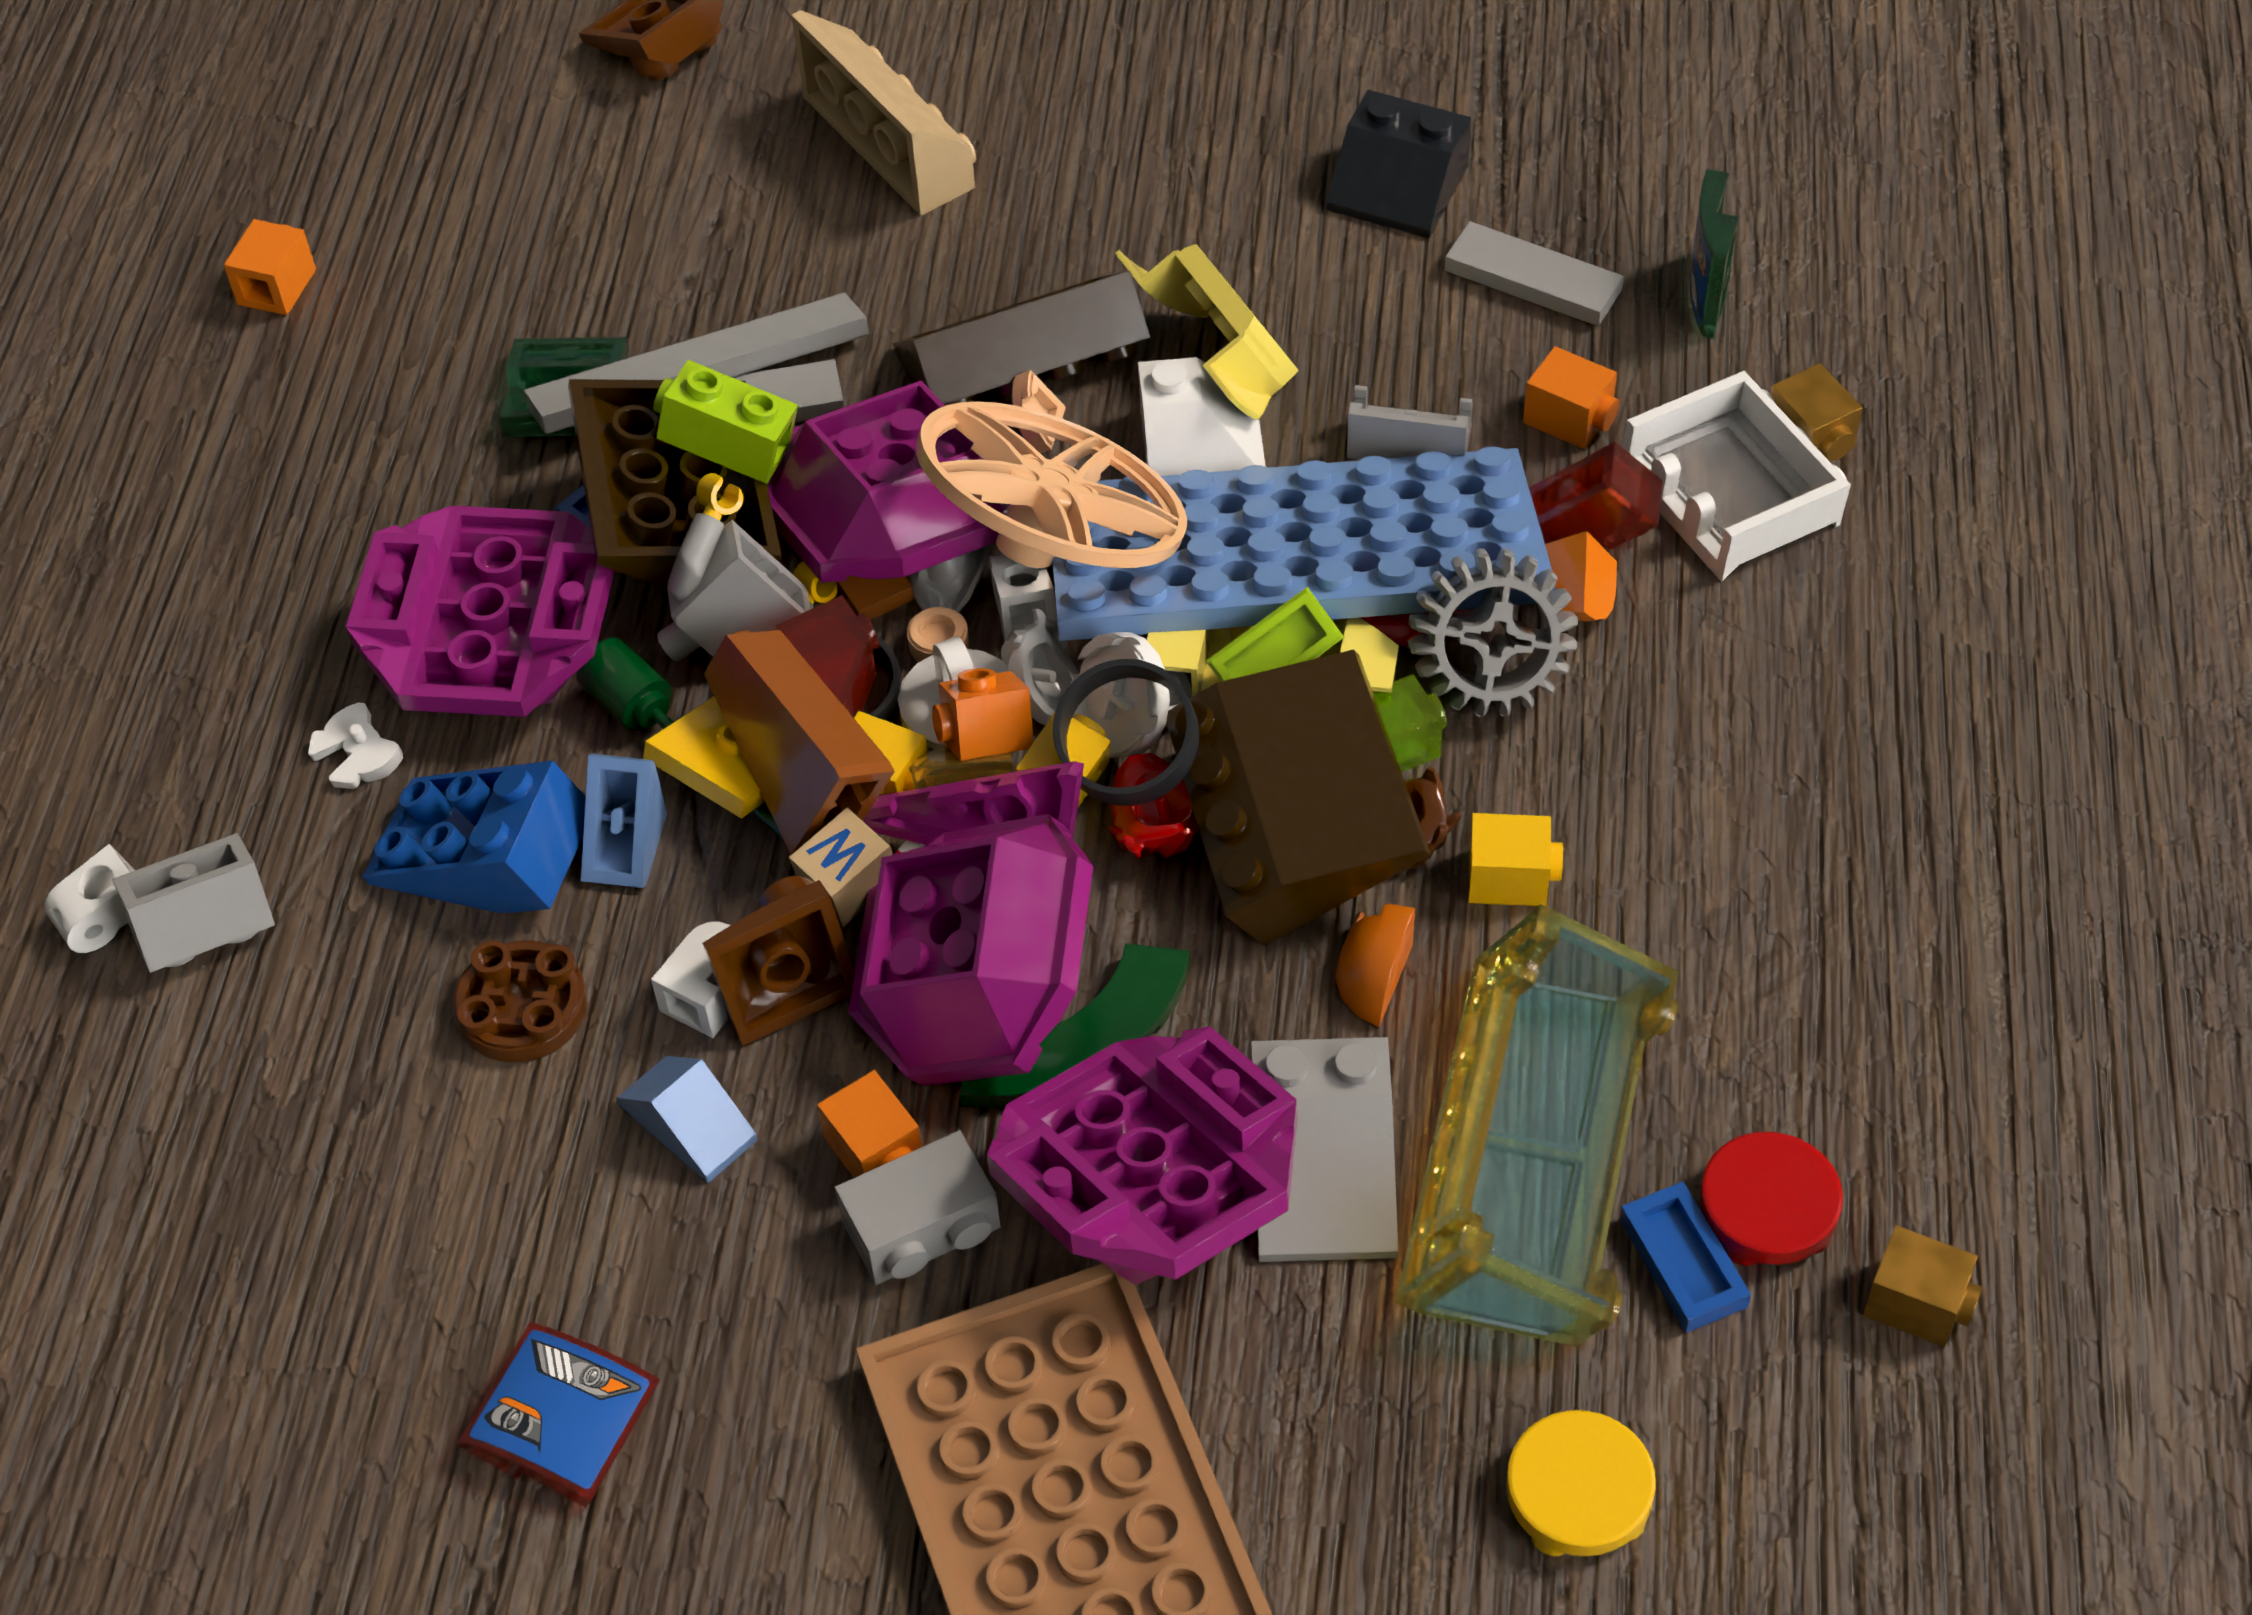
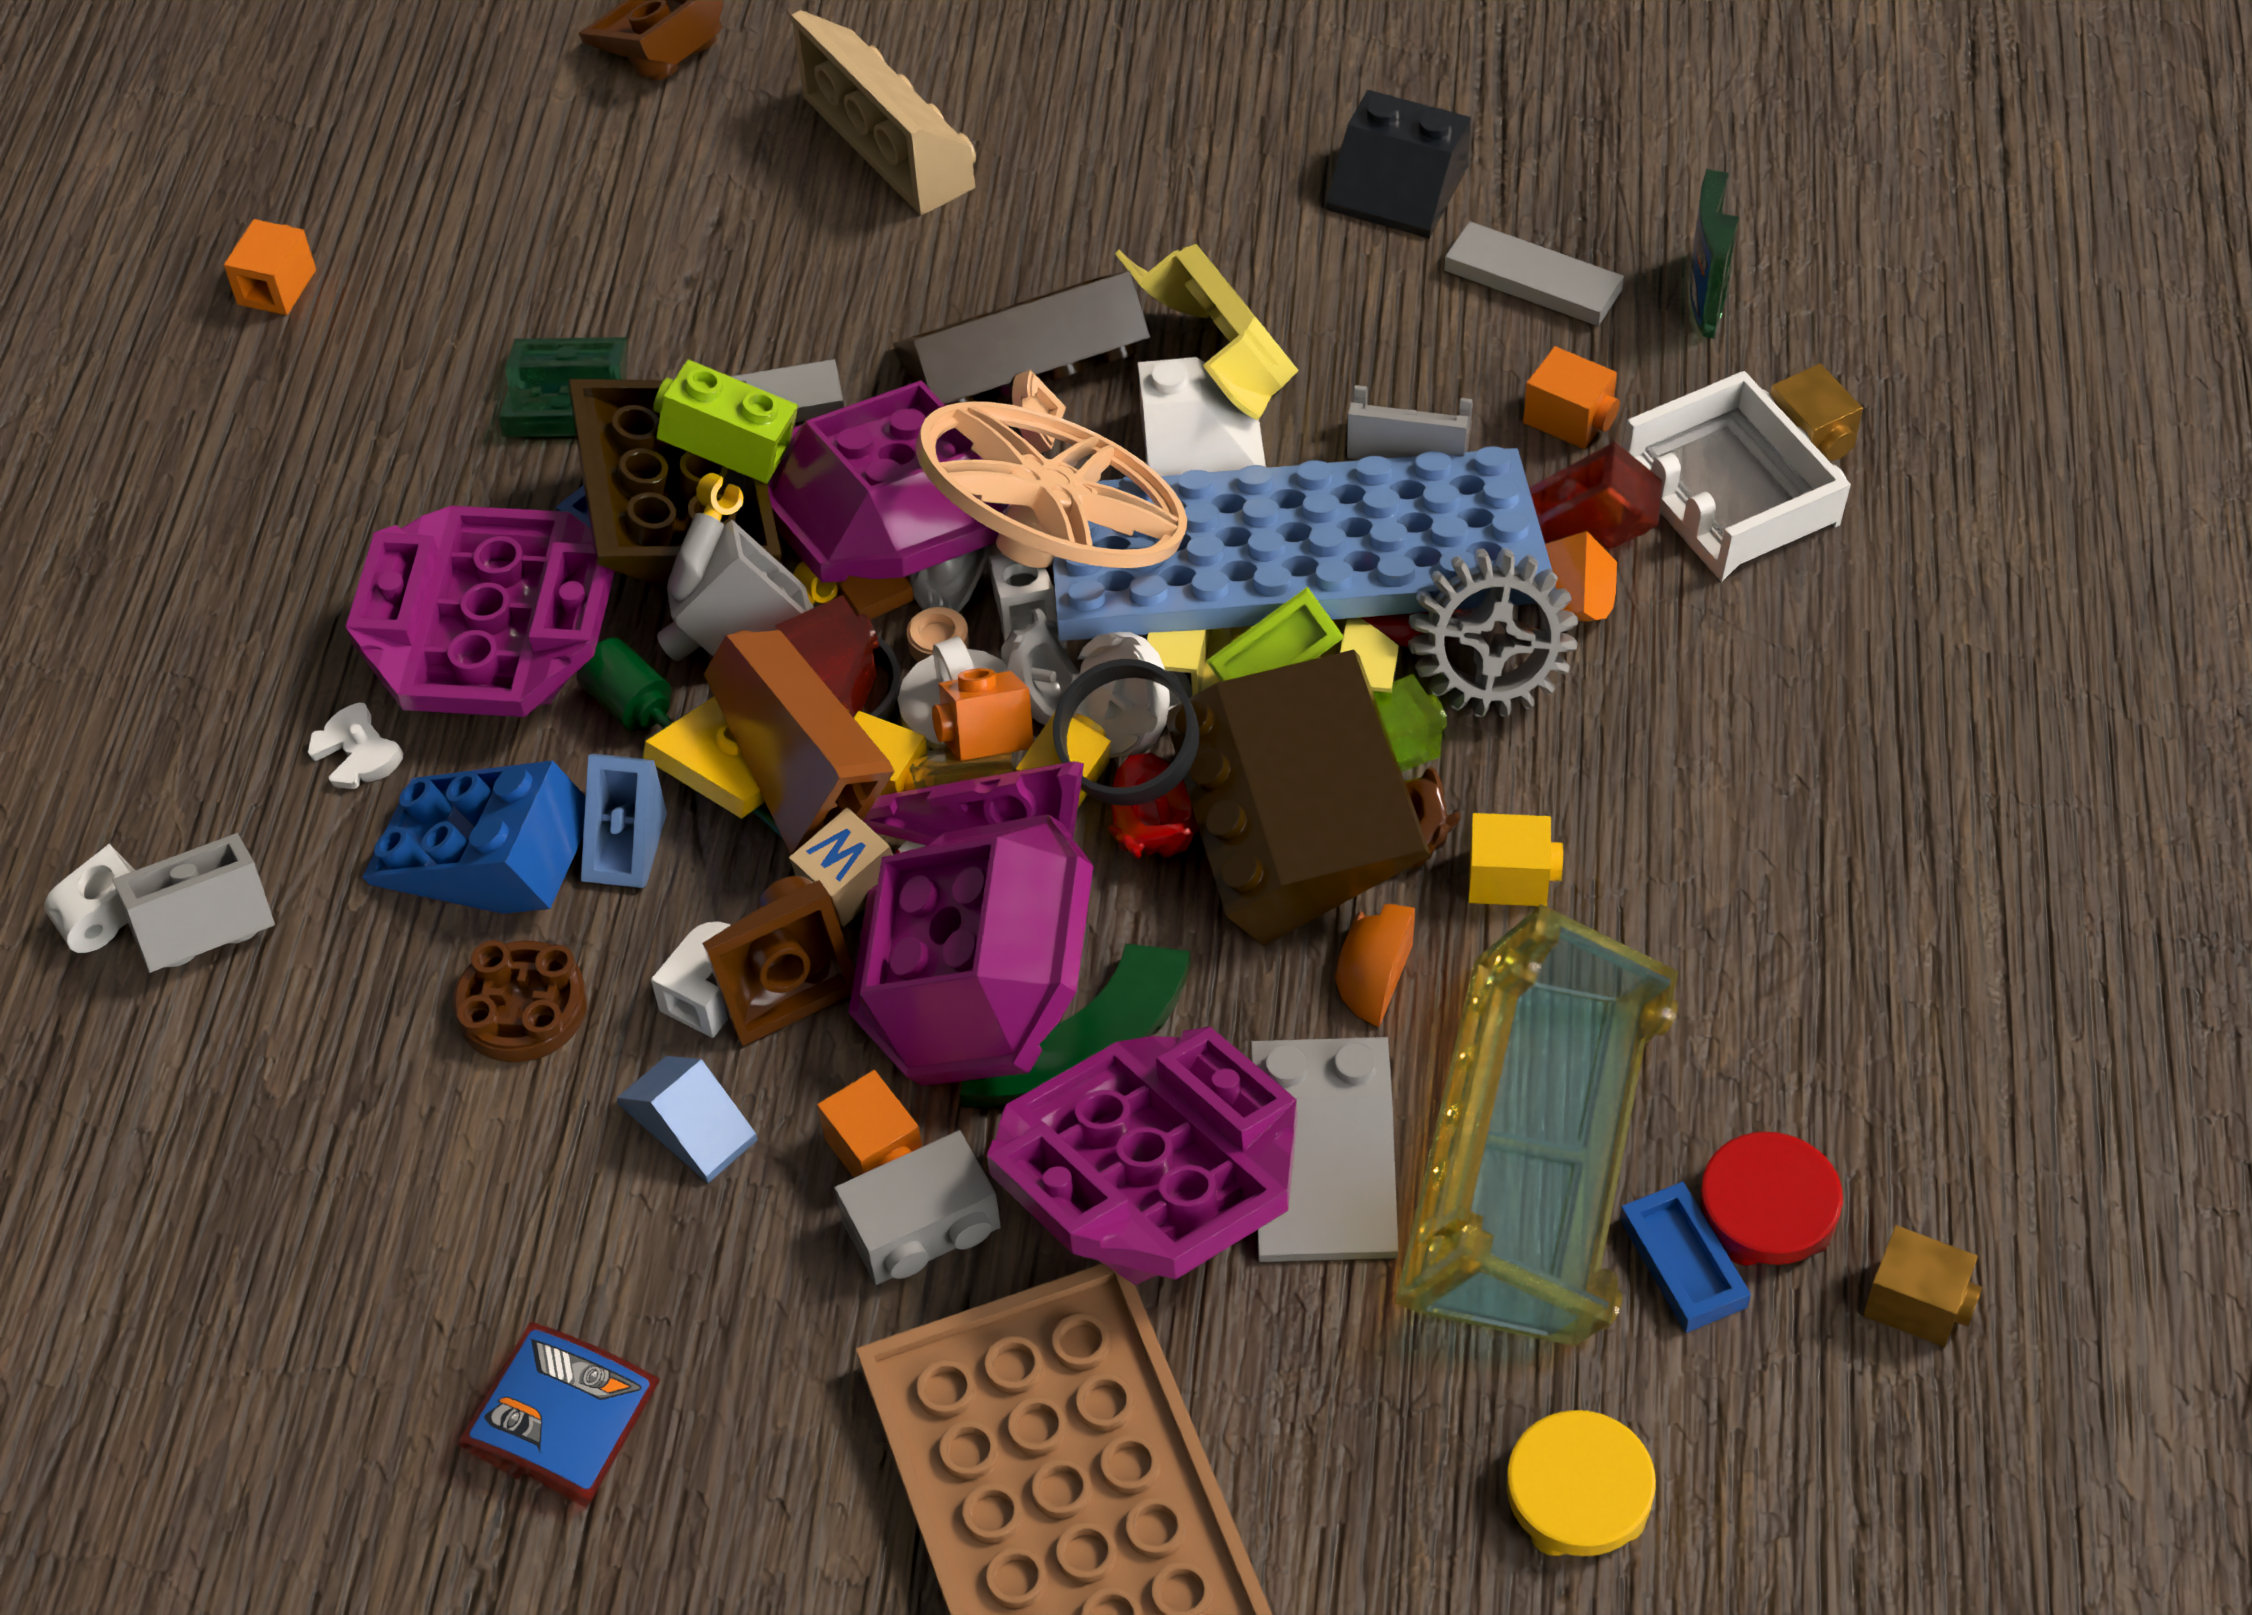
(726, 351): light grey tile -> none

